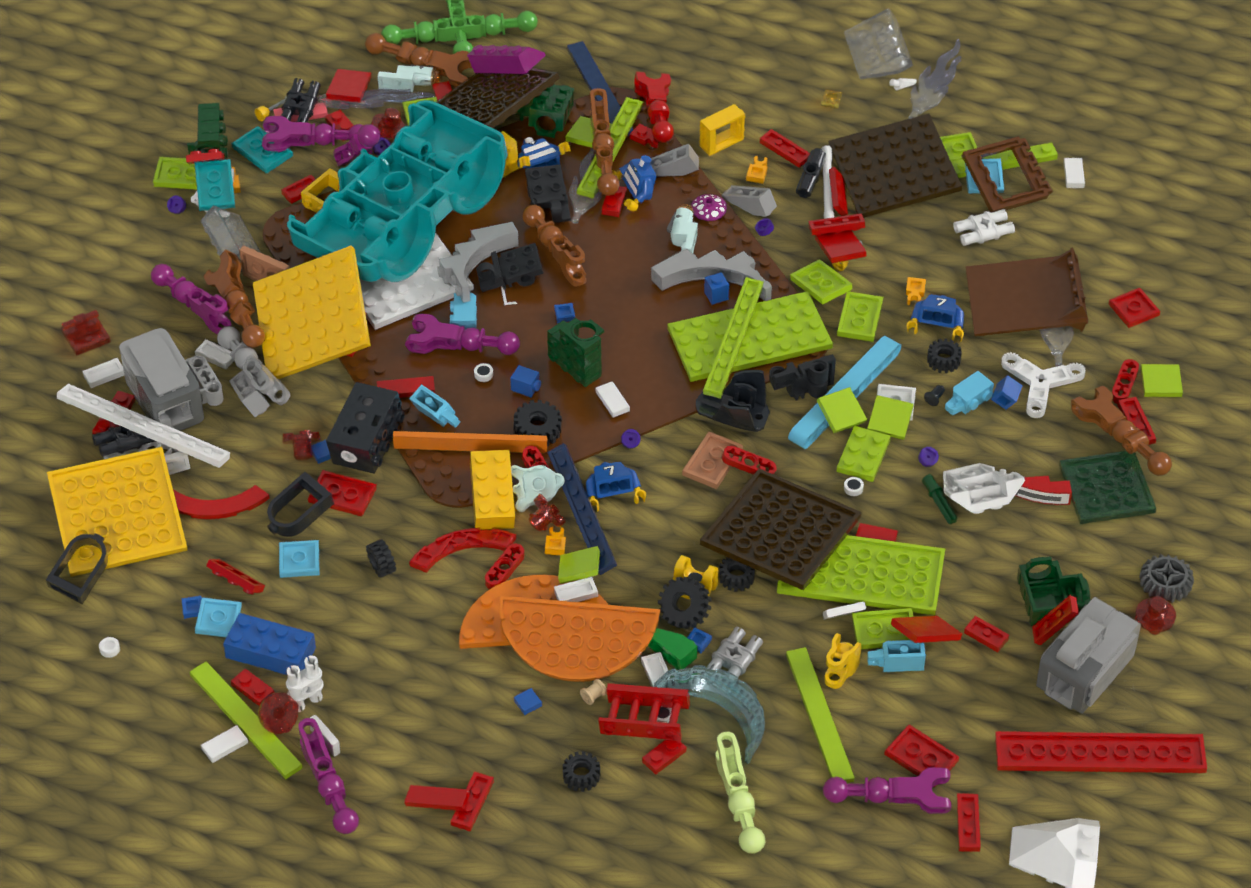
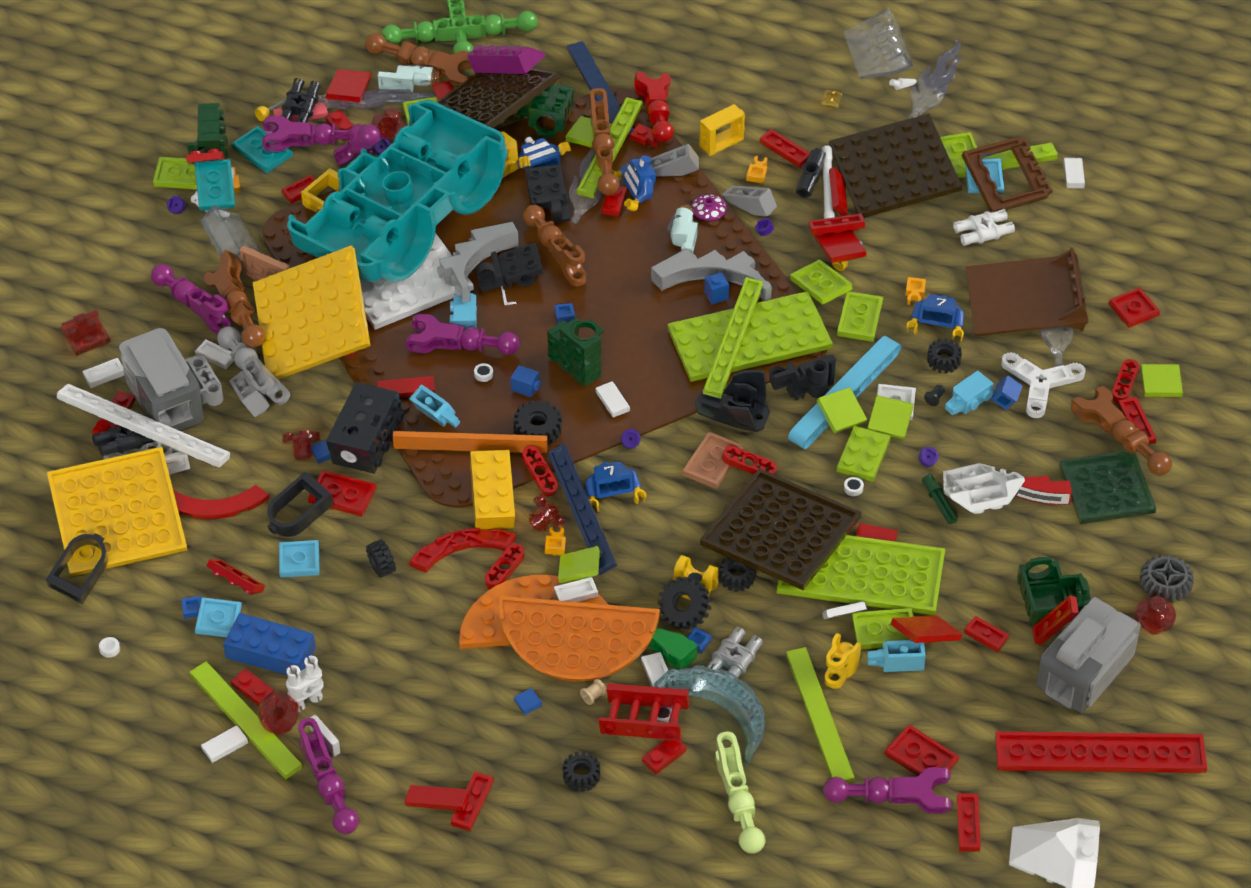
(533, 482): light aqua tile -> none

